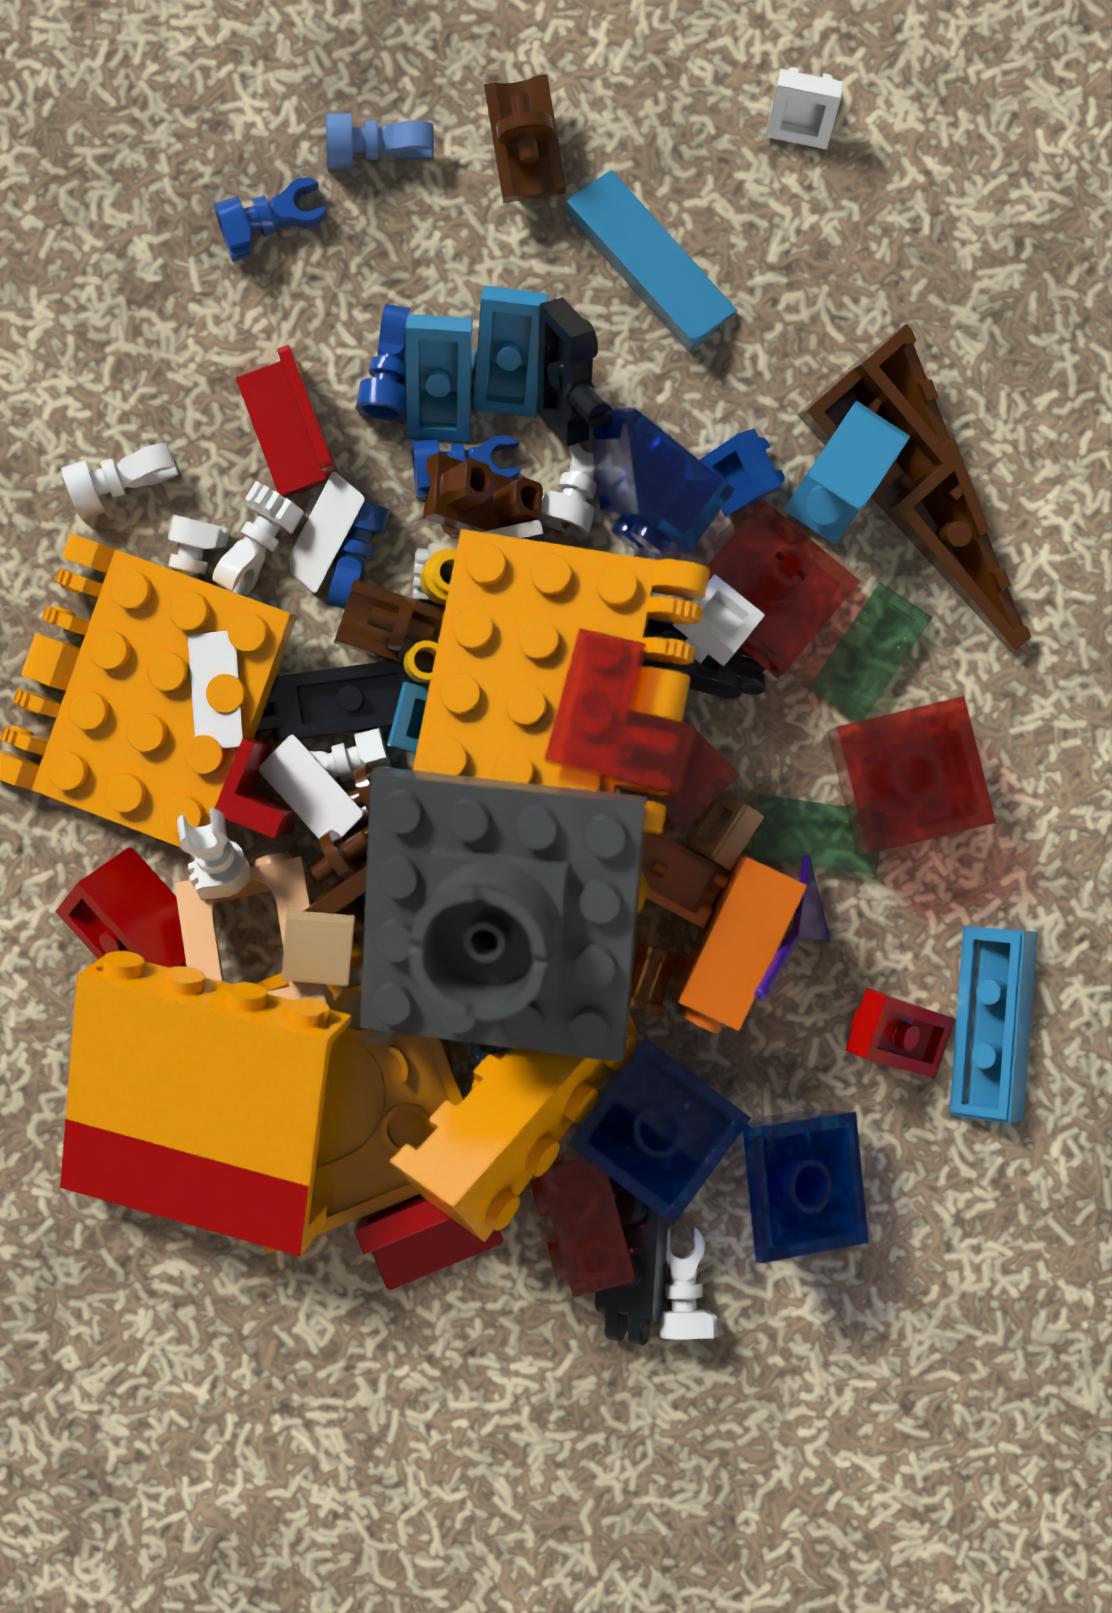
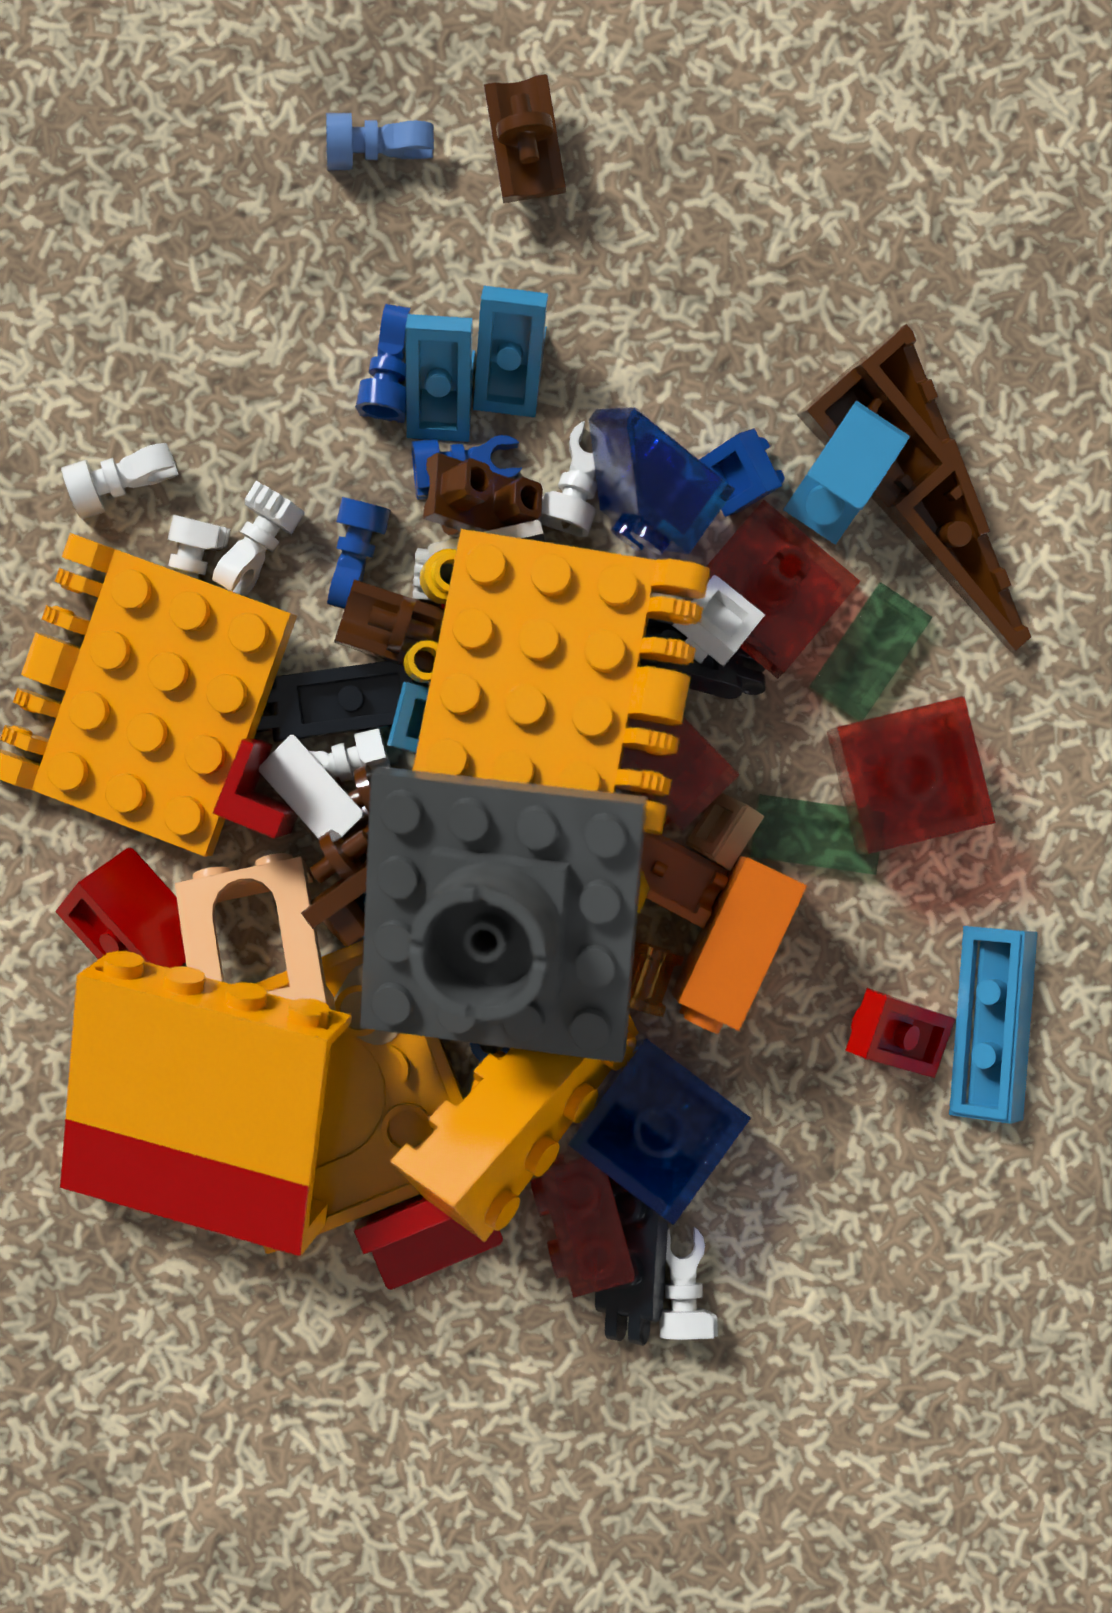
(208, 657): white sticker -> none
(218, 864): white piece -> none
(239, 223): blue piece -> none
(287, 425): red panel -> none
(317, 947): tan tile -> none
(325, 531): white sticker -> none
(565, 373): black plate -> none
(600, 731): clear red tile -> none
(649, 260): dark azure slope -> none
(804, 108): white tile -> none
(804, 1183): clear blue slope -> none
(808, 926): dark purple piece -> none

